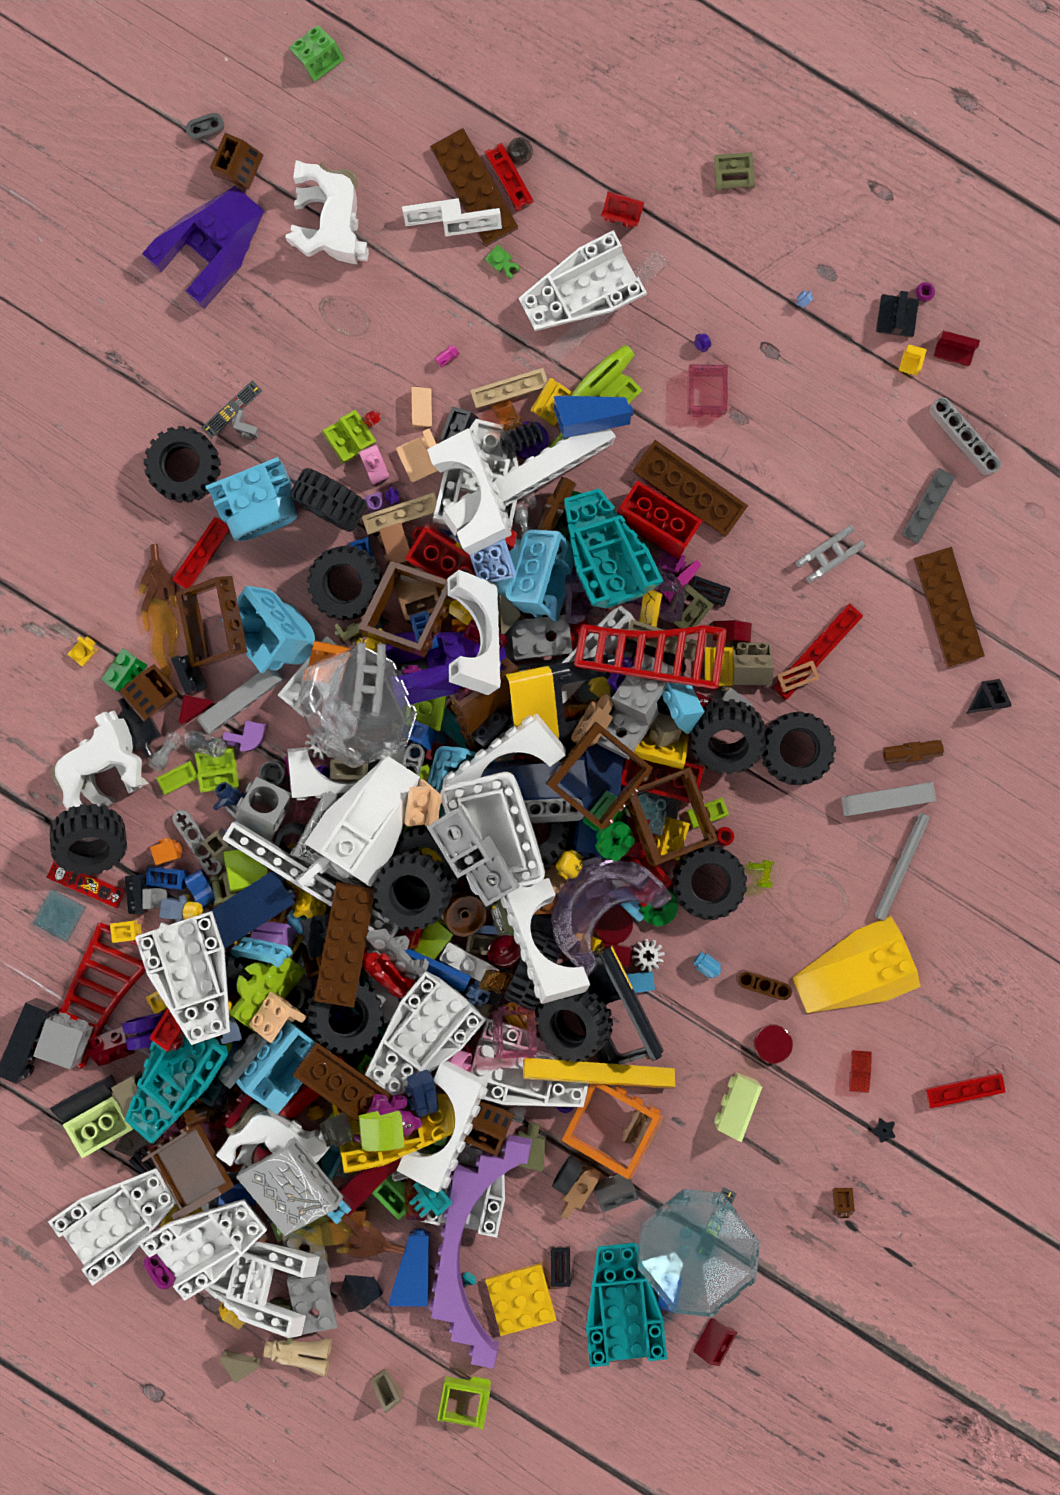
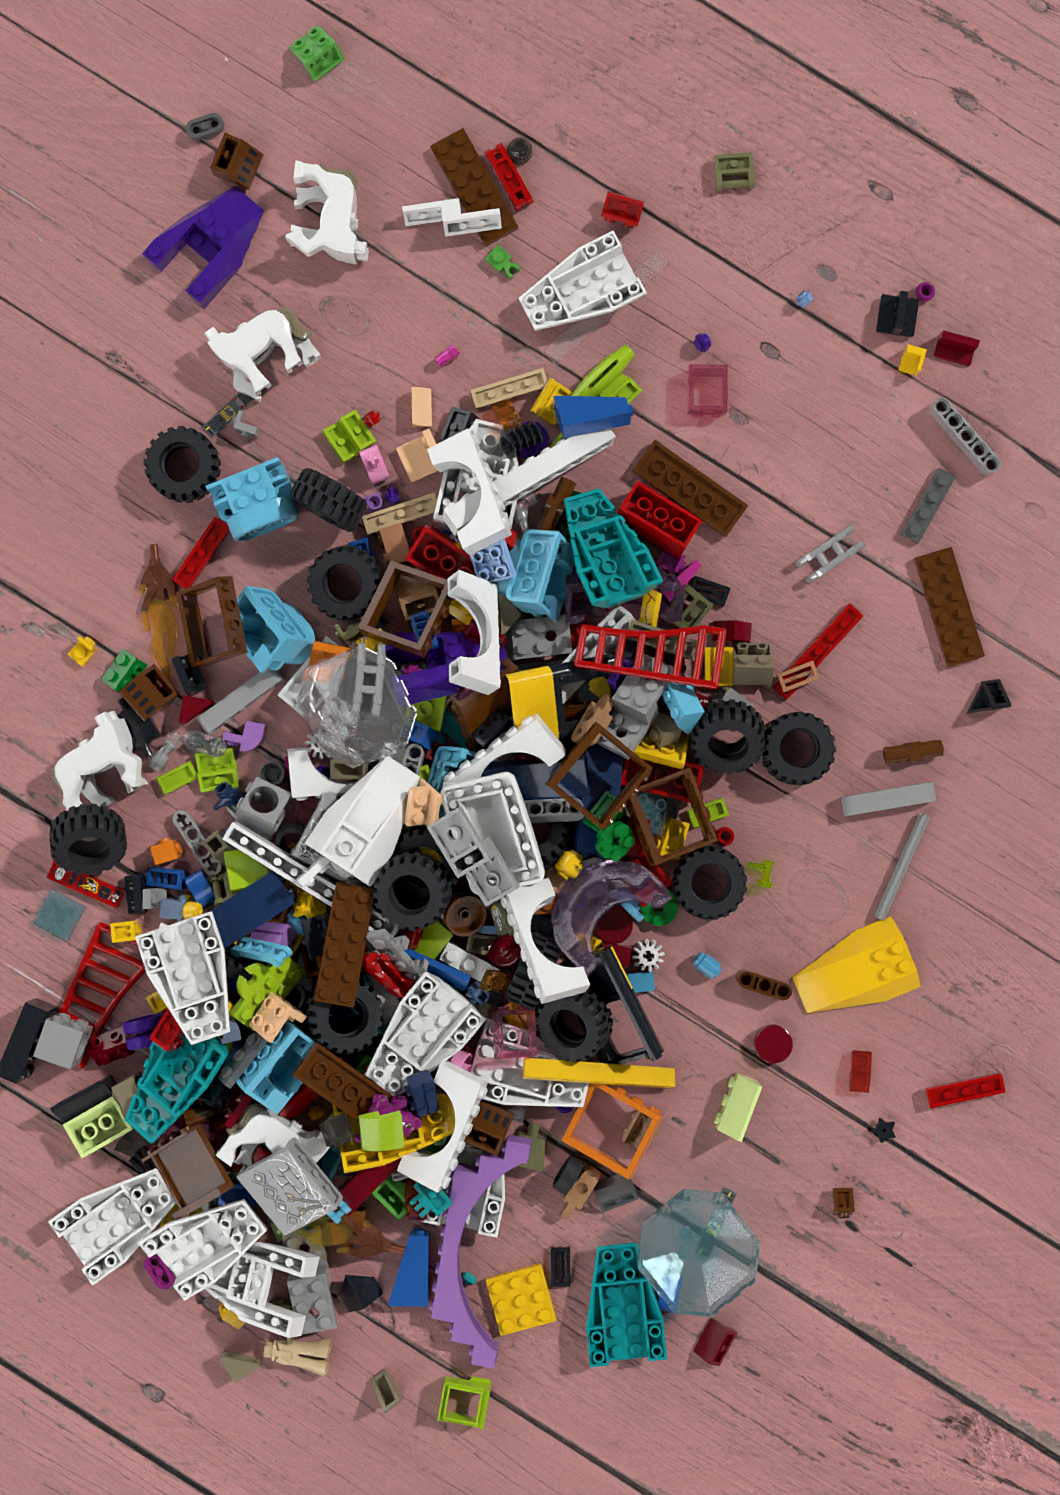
(254, 343): none -> white piece

